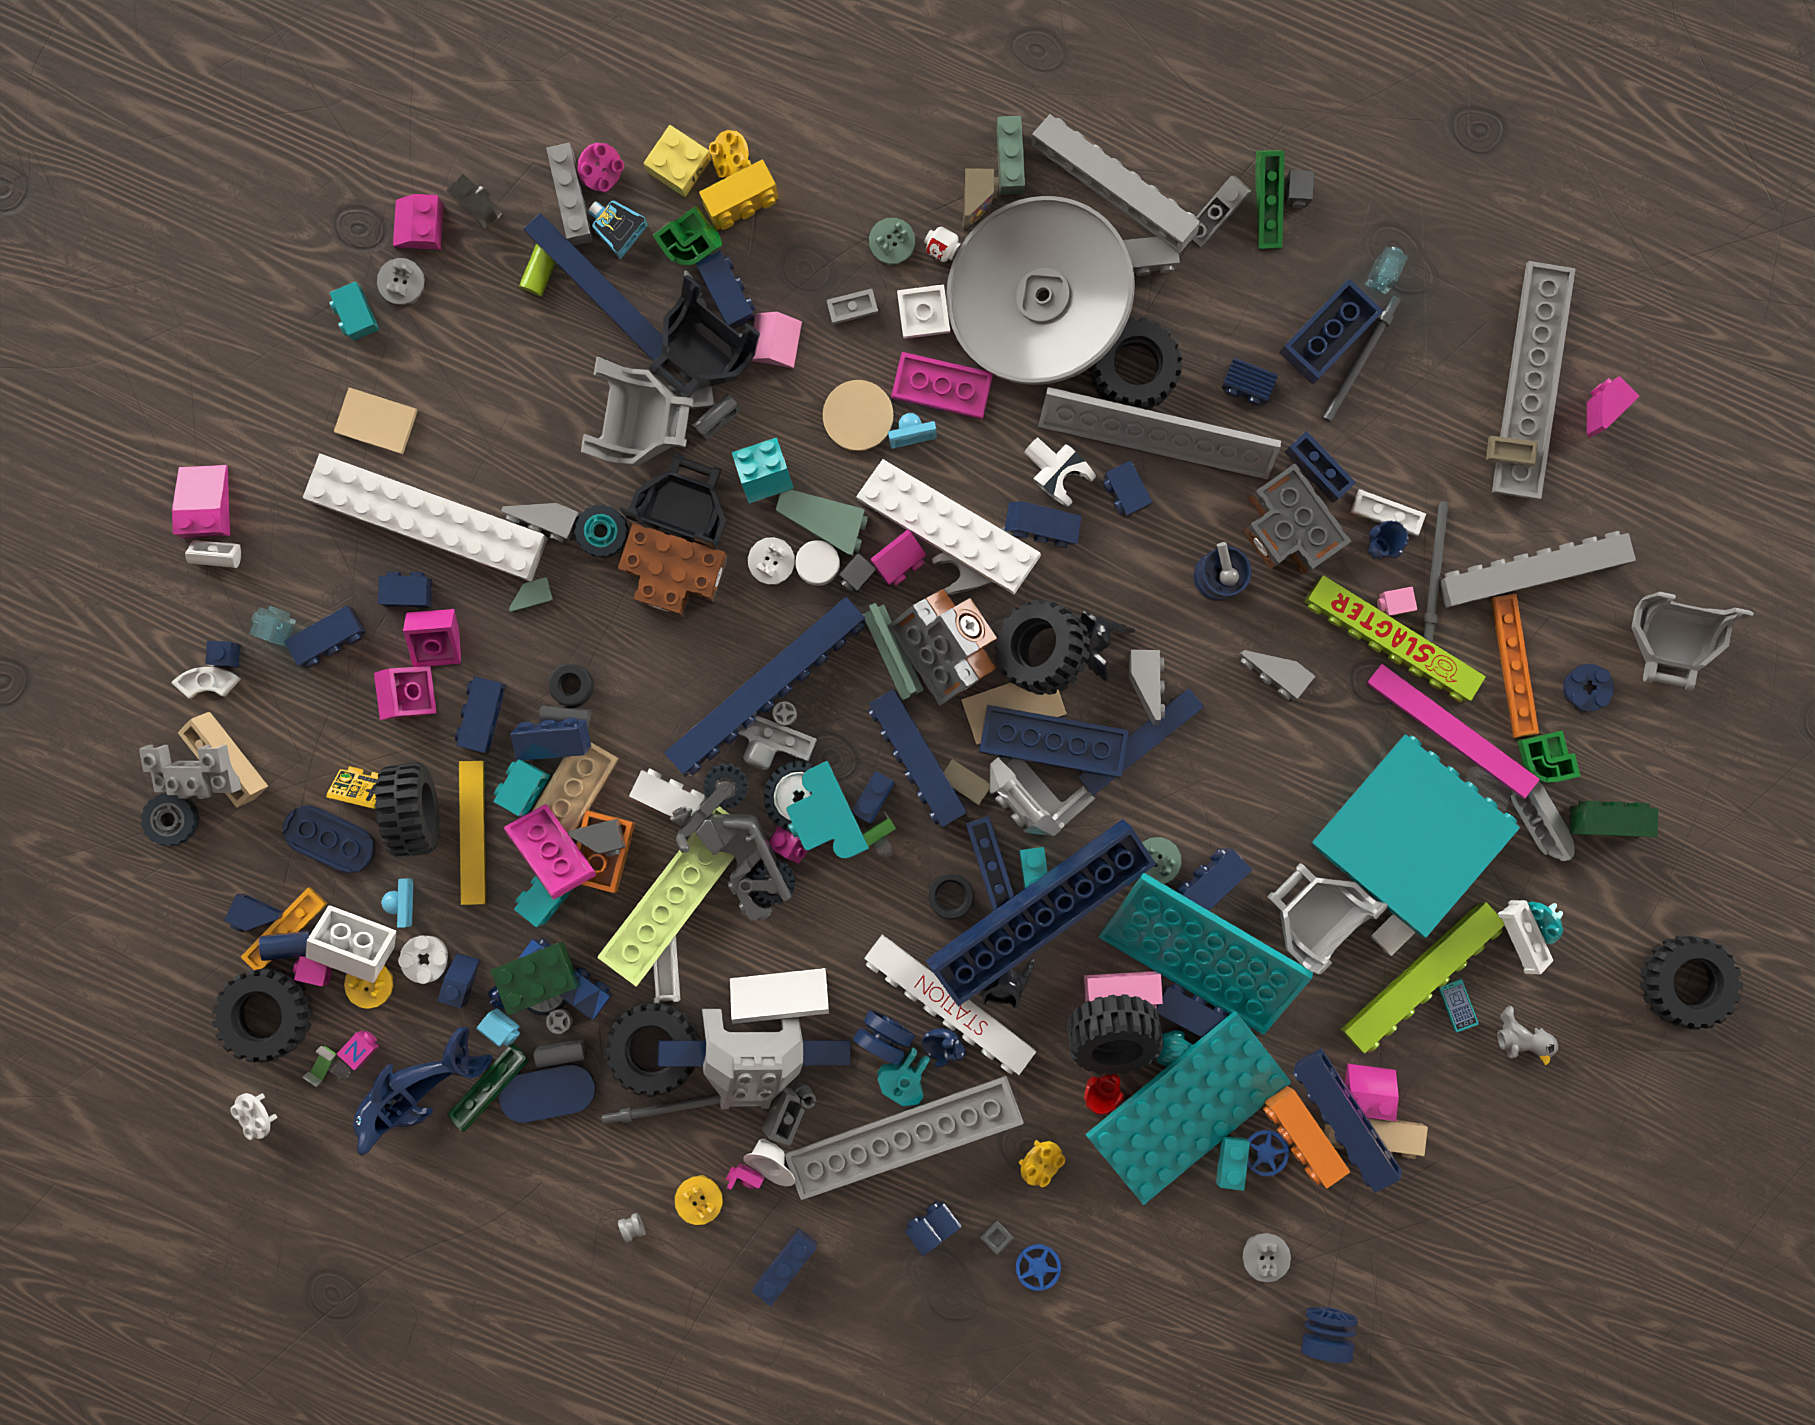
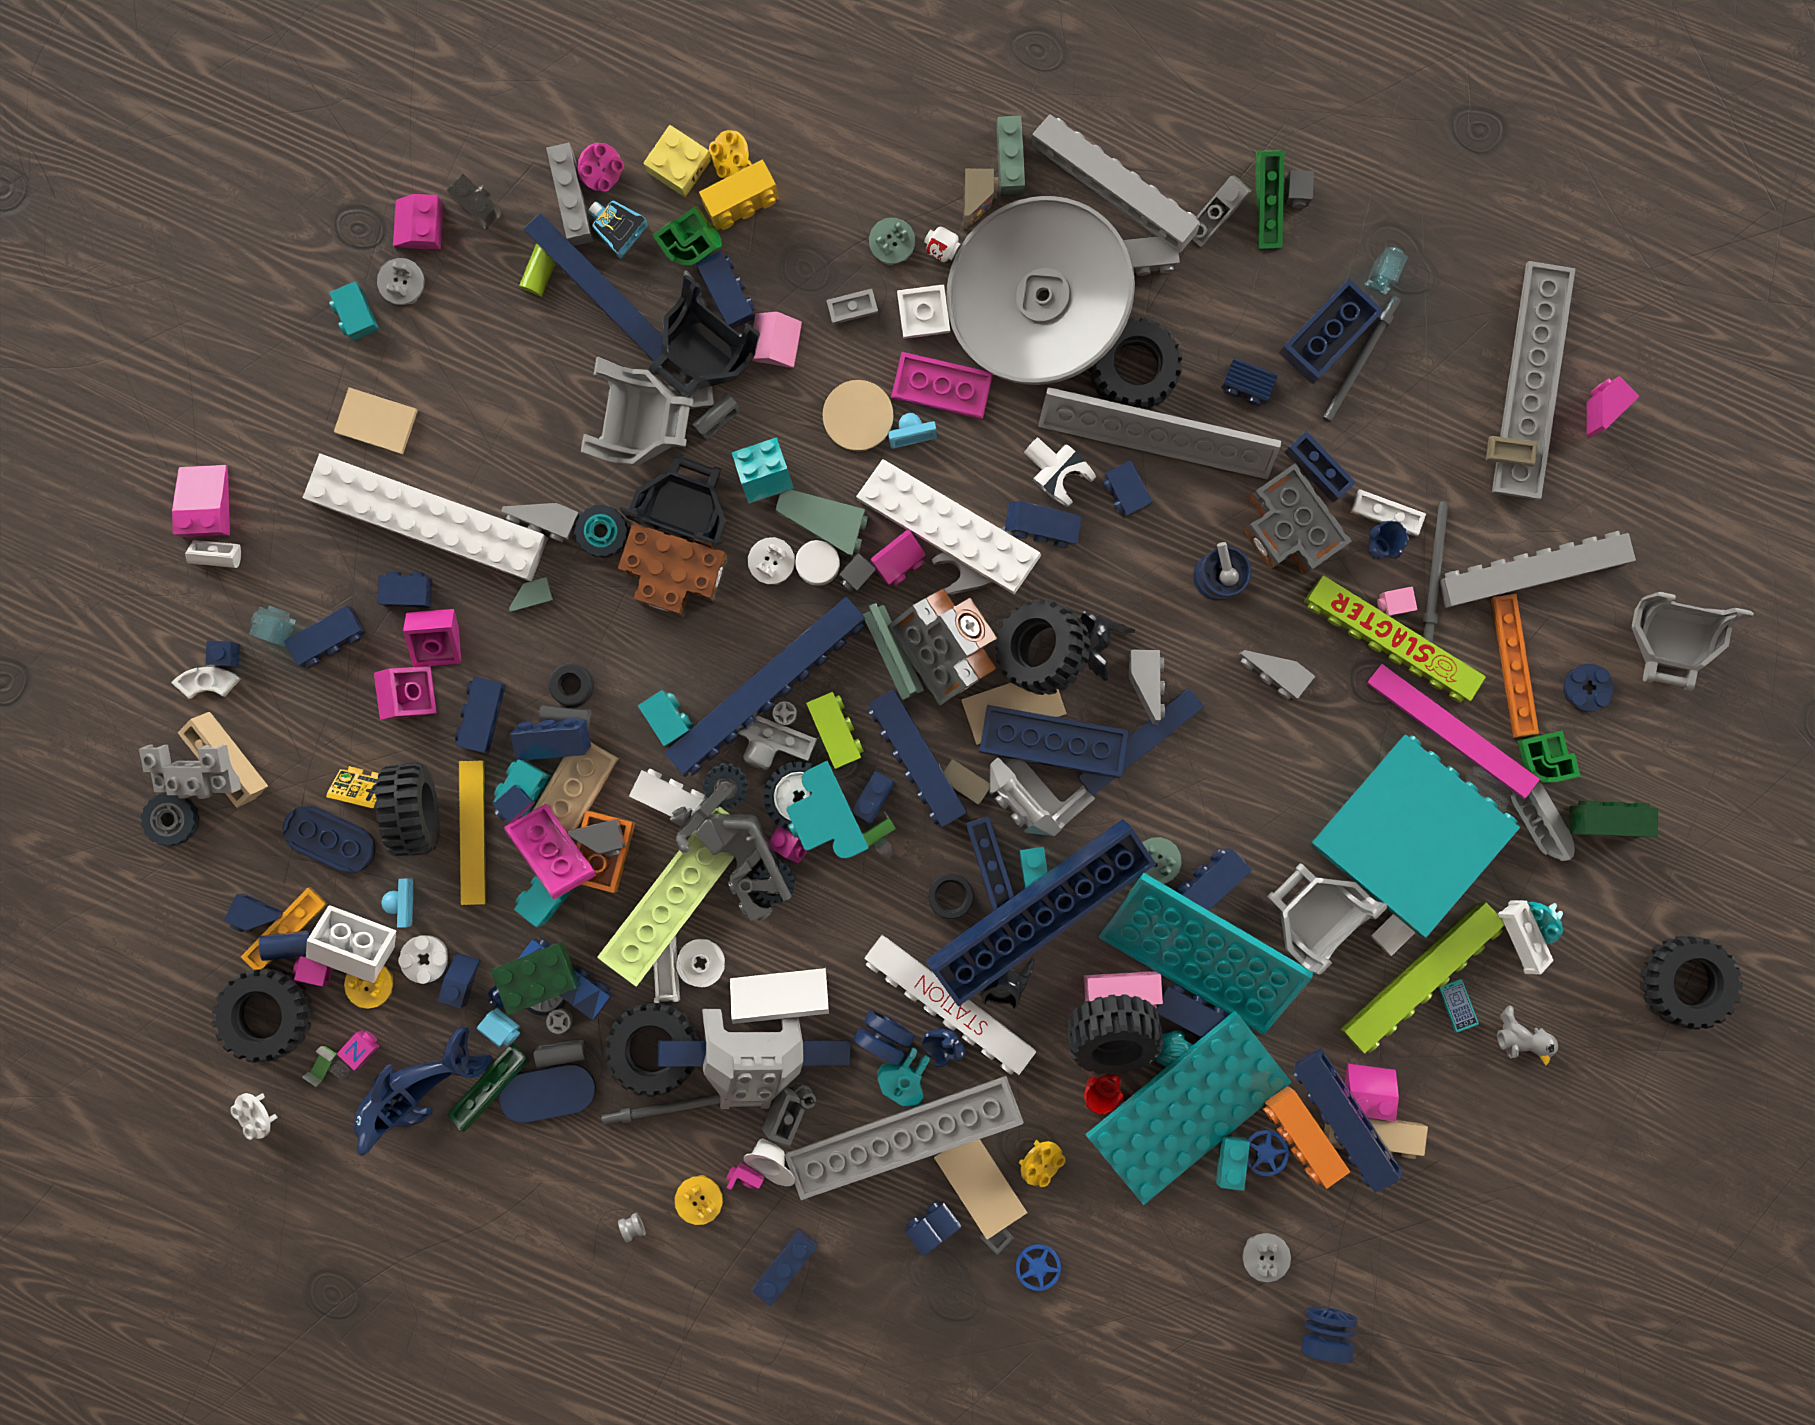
(512, 804): none -> dark blue brick
(665, 717): none -> teal brick
(687, 958): none -> white plate
(835, 730): none -> lime brick
(981, 1187): none -> tan tile

